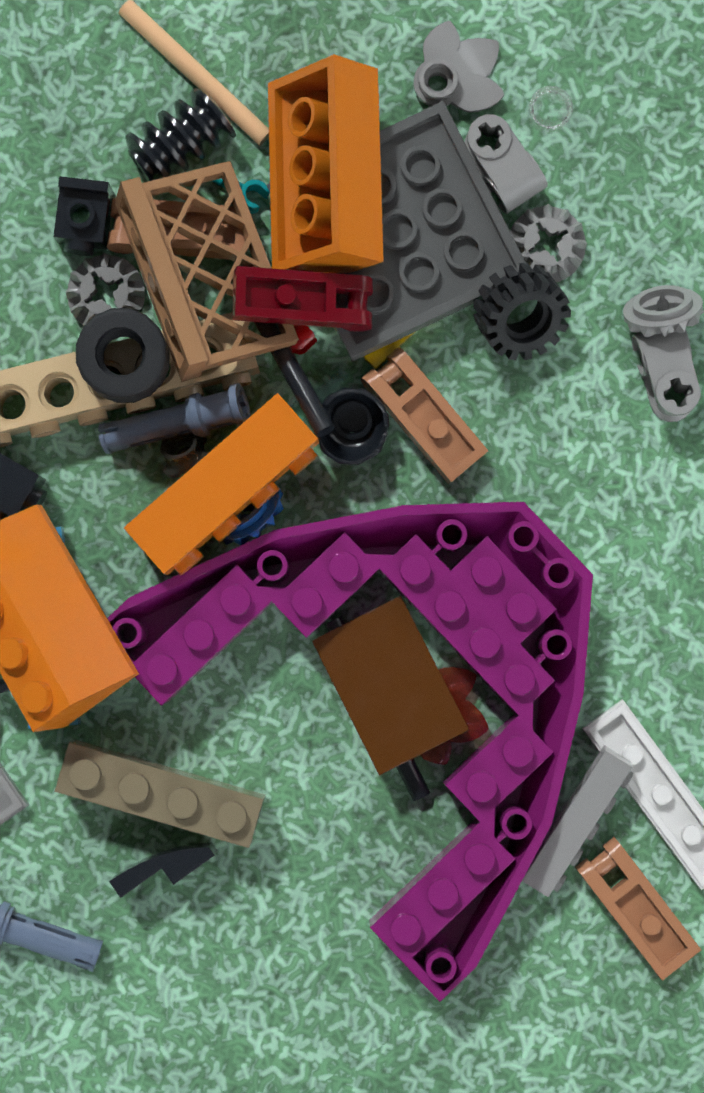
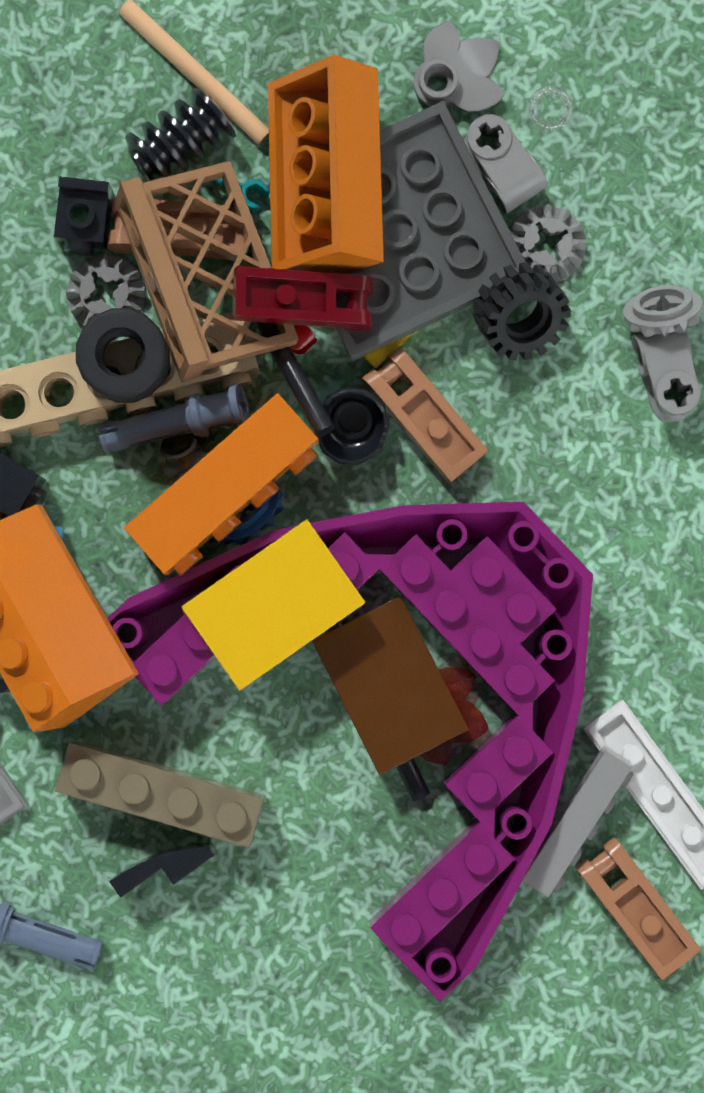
(273, 604): none -> yellow tile

